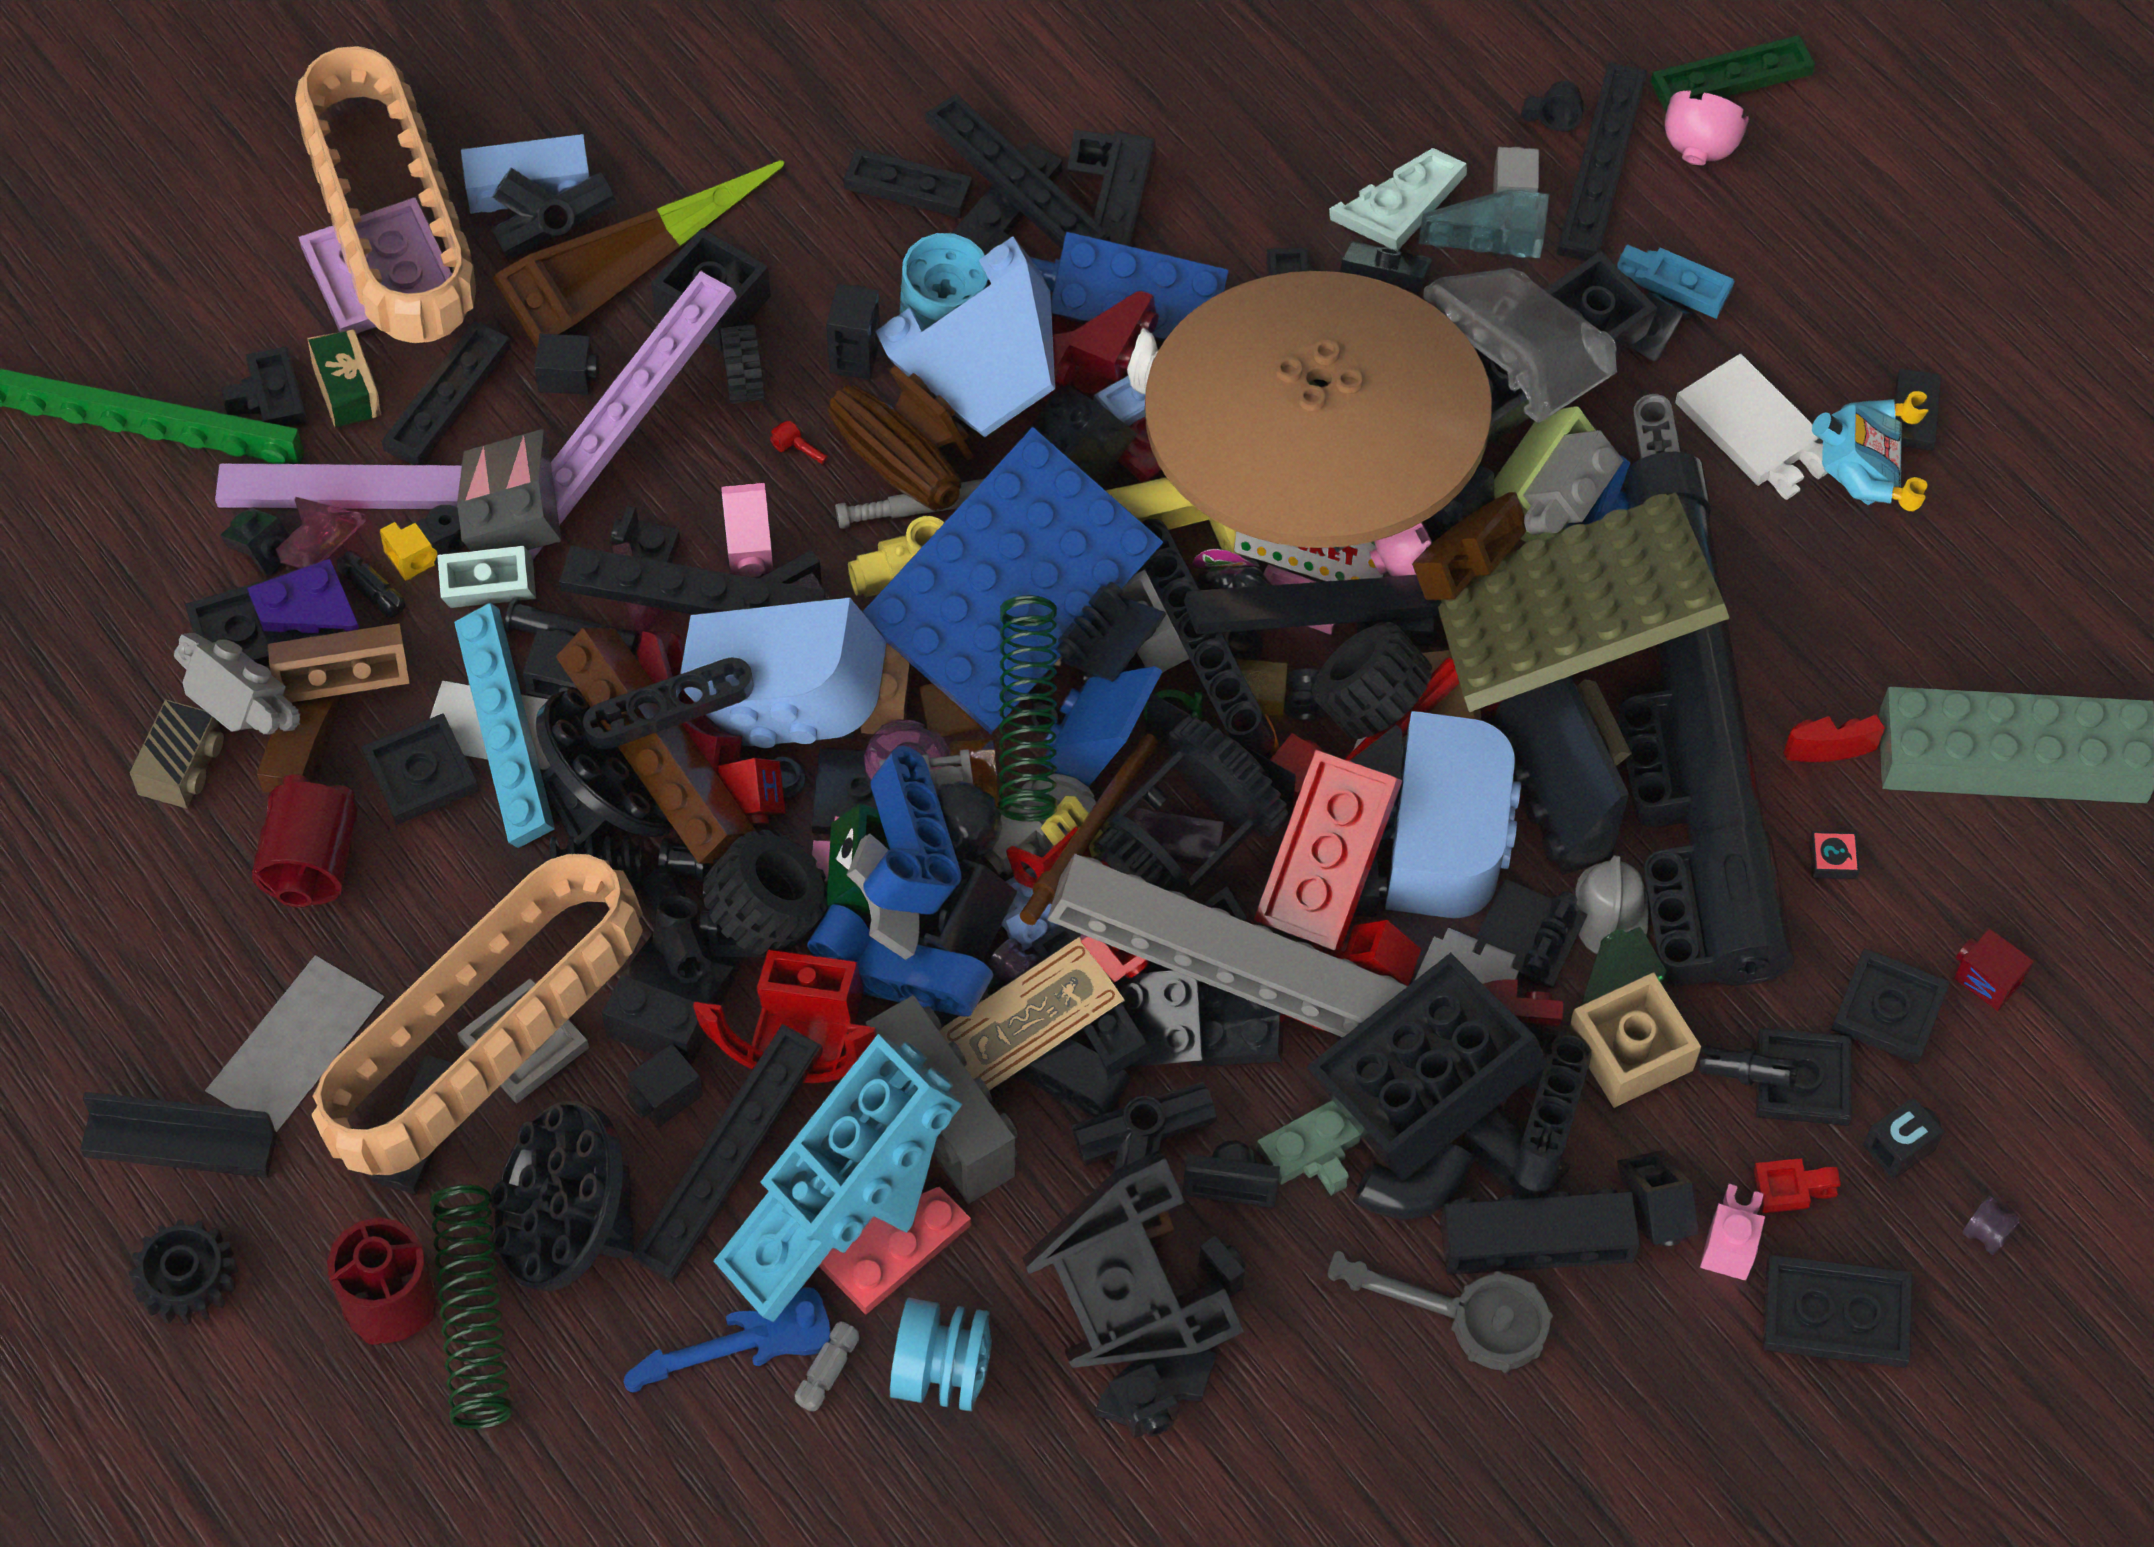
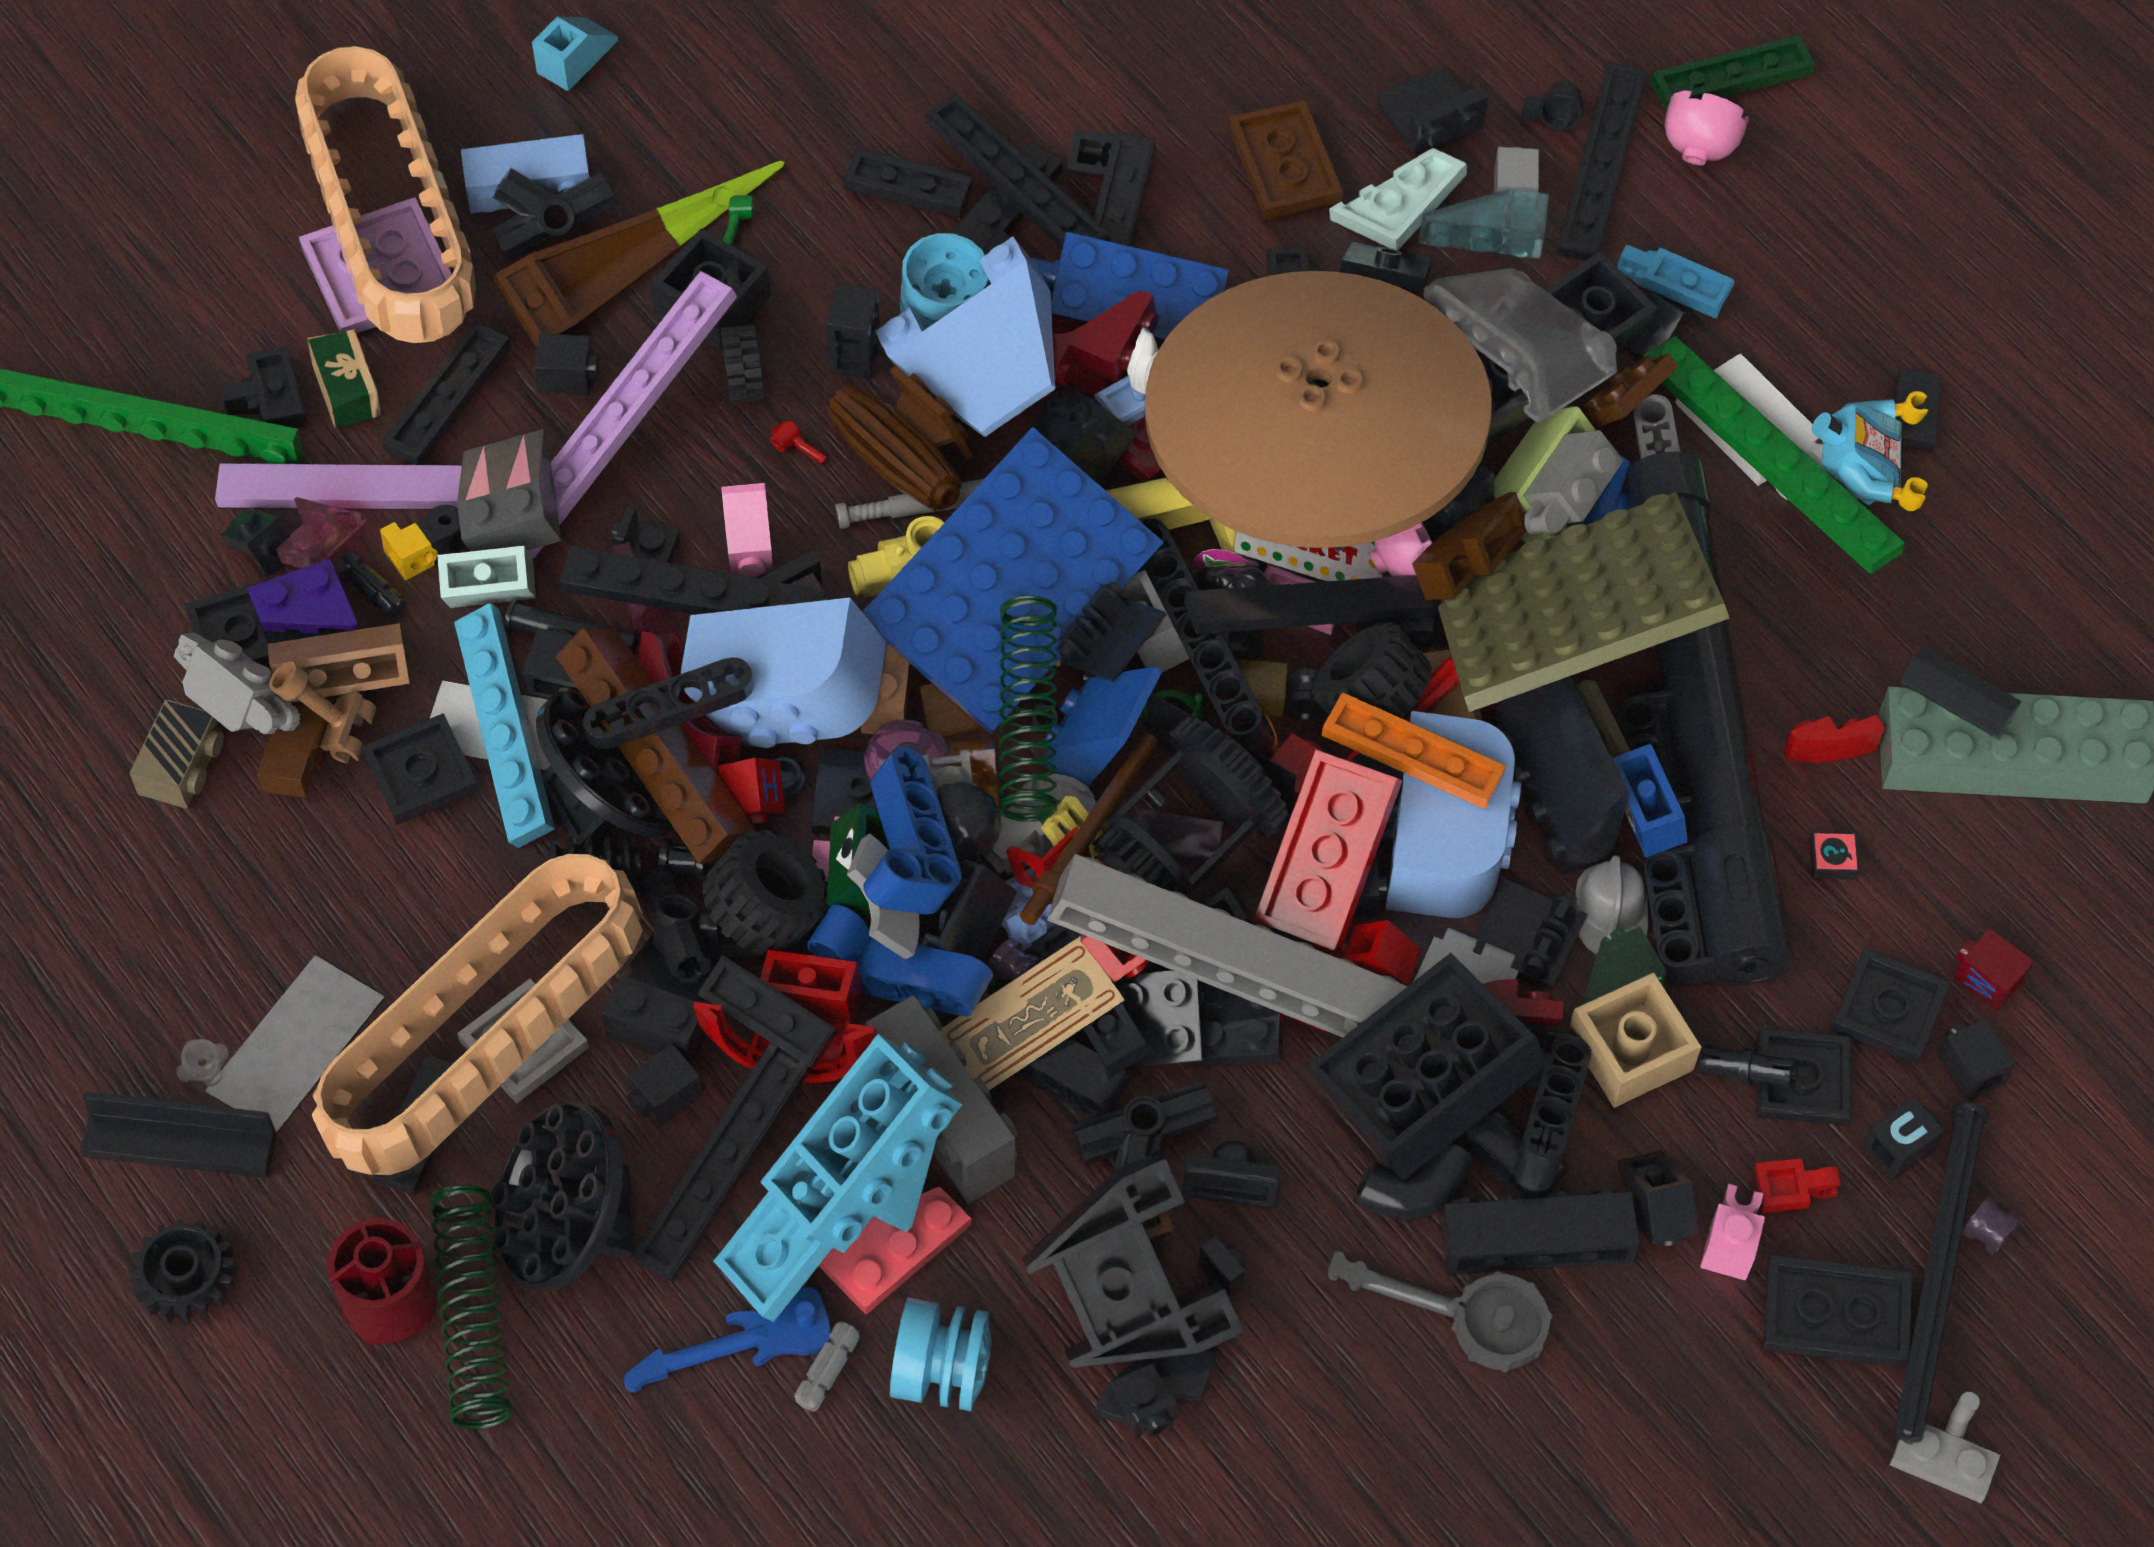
(202, 1050): none -> clear plate
(291, 682): none -> medium nougat bar
(305, 842): dark red cylinder -> none
(570, 49): none -> medium azure slope
(739, 209): none -> green hand
(768, 1012): none -> black tile
(1285, 159): none -> reddish brown plate
(1312, 1147): sand green hinge -> none
(1413, 750): none -> orange plate
(1433, 110): none -> black bracket
(1627, 389): none -> reddish brown plate
(1651, 802): none -> blue brick
(1778, 459): none -> green plate
(1940, 1272): none -> black axle
(1948, 1458): none -> light grey plate
(1960, 692): none -> black piece
(1975, 1059): none -> black brick

